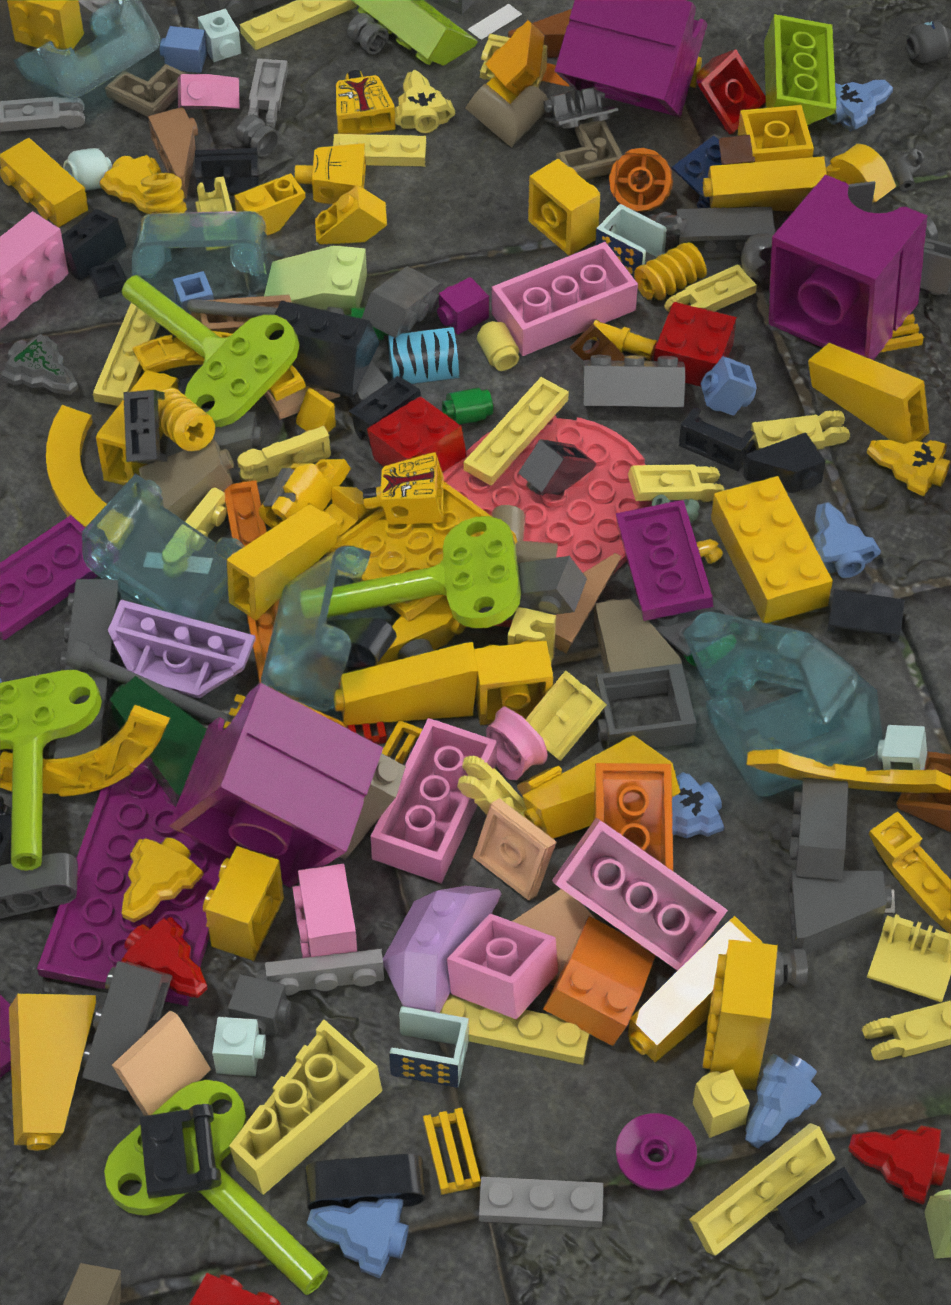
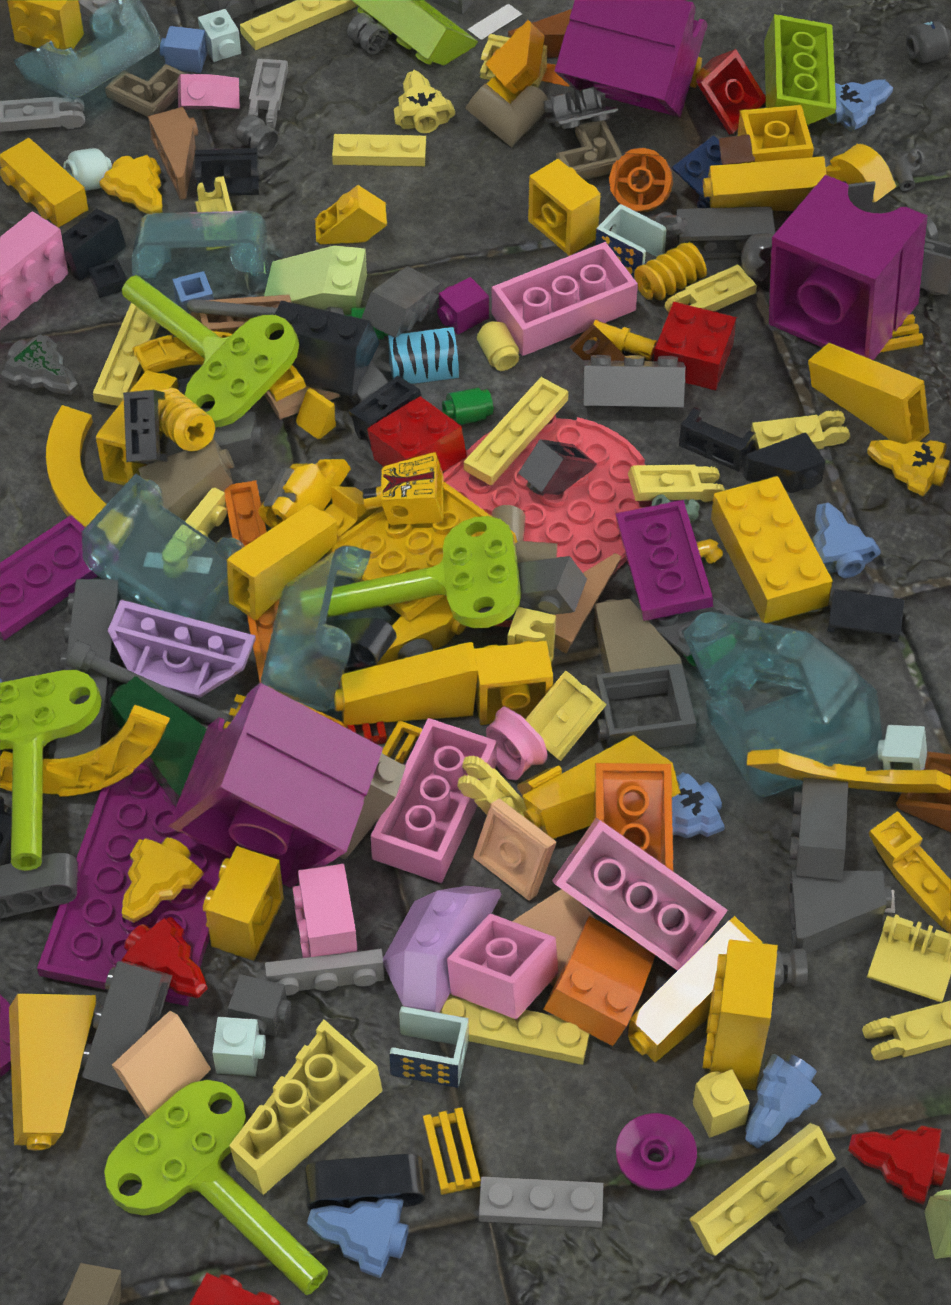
(165, 192): yellow piece -> none
(166, 1155): black plate -> none
(273, 201): yellow slope -> none
(301, 449): light yellow hinge -> none
(334, 171): yellow torso -> none
(363, 105): yellow torso -> none
(728, 386): medium blue brick -> none

